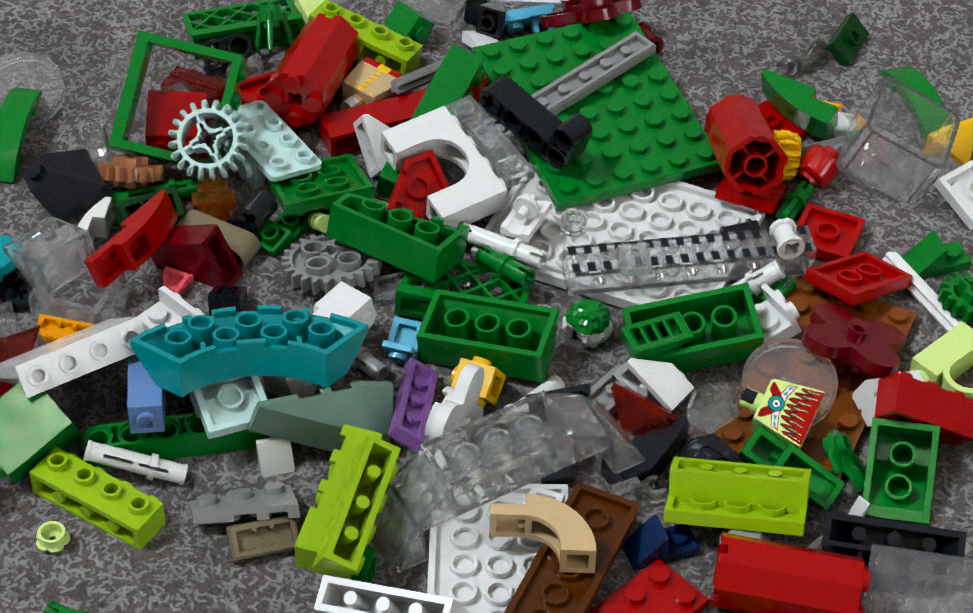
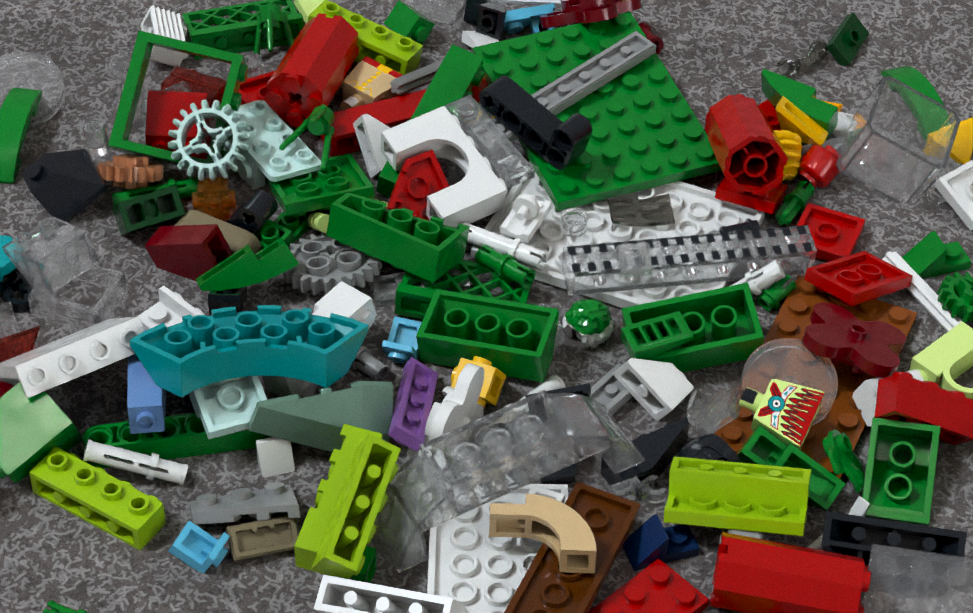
(50, 530): yellowish green plate -> none
(55, 328): light orange plate -> none
(99, 219): white slope -> none
(136, 242): red slope -> none
(168, 25): none -> white brick
(176, 280): coral tile -> none
(199, 548): none -> medium azure bracket
(224, 44): black piece -> none
(247, 268): none -> green slope
(318, 124): none -> green plant
(631, 211): none -> clear smoke slope
(638, 412): clear red slope -> none
(777, 316): white bracket -> none
(788, 242): white bush -> none
(796, 121): none -> yellow slope

